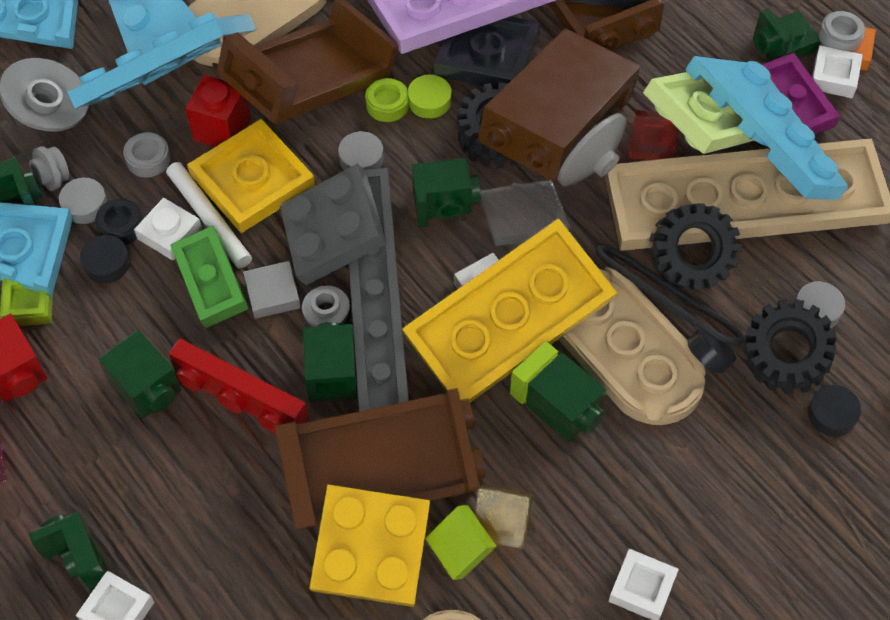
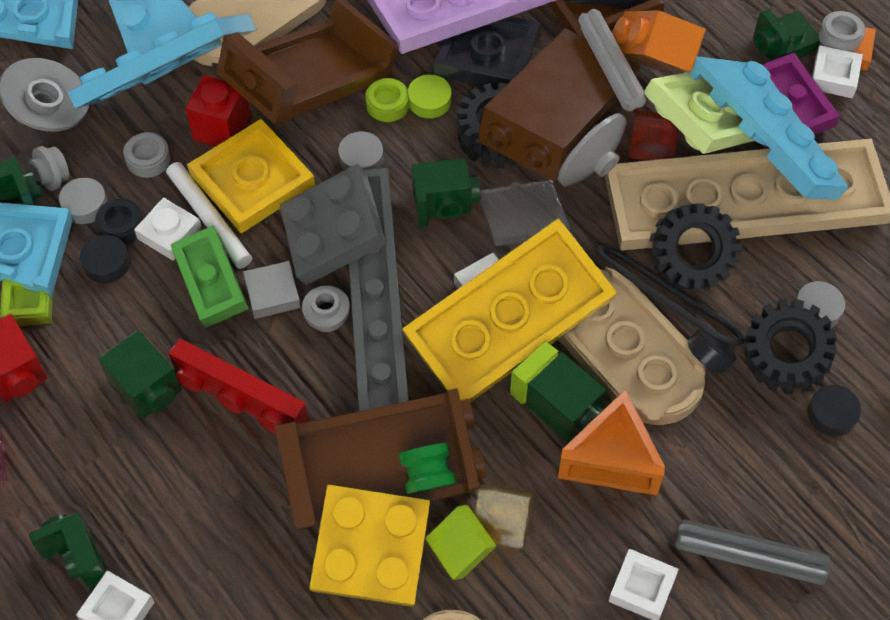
(330, 362): dark green brick -> none
(427, 468): none -> green wheel
(612, 60): none -> light grey axle
(614, 452): none -> orange slope
(658, 40): none -> orange brick
(753, 552): none -> dark grey axle

